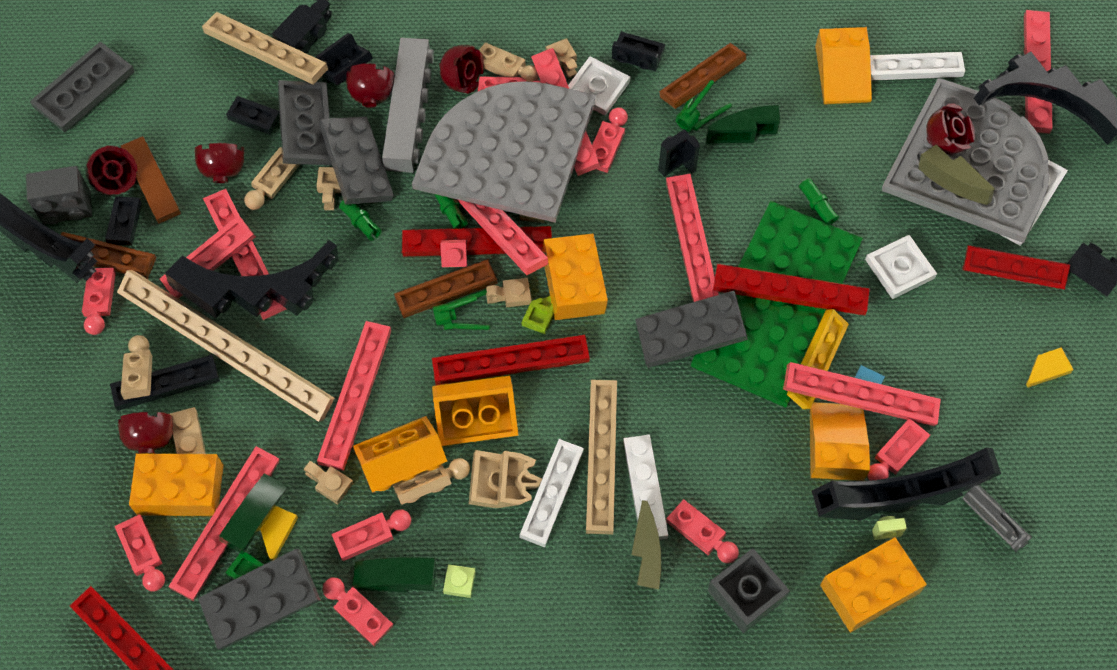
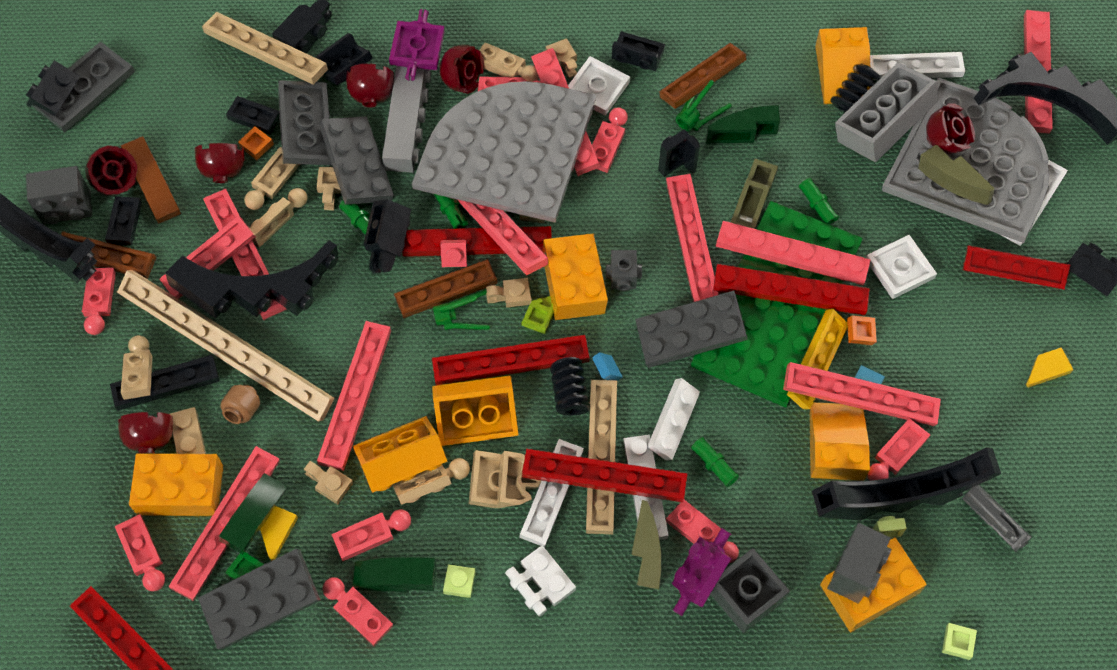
(53, 88): none -> black bracket
(240, 404): none -> medium nougat head
(256, 143): none -> orange plate
(277, 216): none -> tan plate
(386, 234): none -> black hinge
(417, 45): none -> magenta plate
(548, 577): none -> white plate
(568, 386): none -> black piece
(604, 475): none -> red plate
(607, 367): none -> dark azure tile
(623, 270): none -> dark grey brick
(673, 419): none -> white plate
(701, 571): none -> magenta plate
(715, 462): none -> green pin
(754, 194): none -> olive slope
(793, 253): none -> coral plate
(855, 87): none -> black piece
(860, 564): none -> dark grey brick
(861, 330): none -> orange plate
(886, 111): none -> light grey brick
(959, 641): none -> yellowish green plate

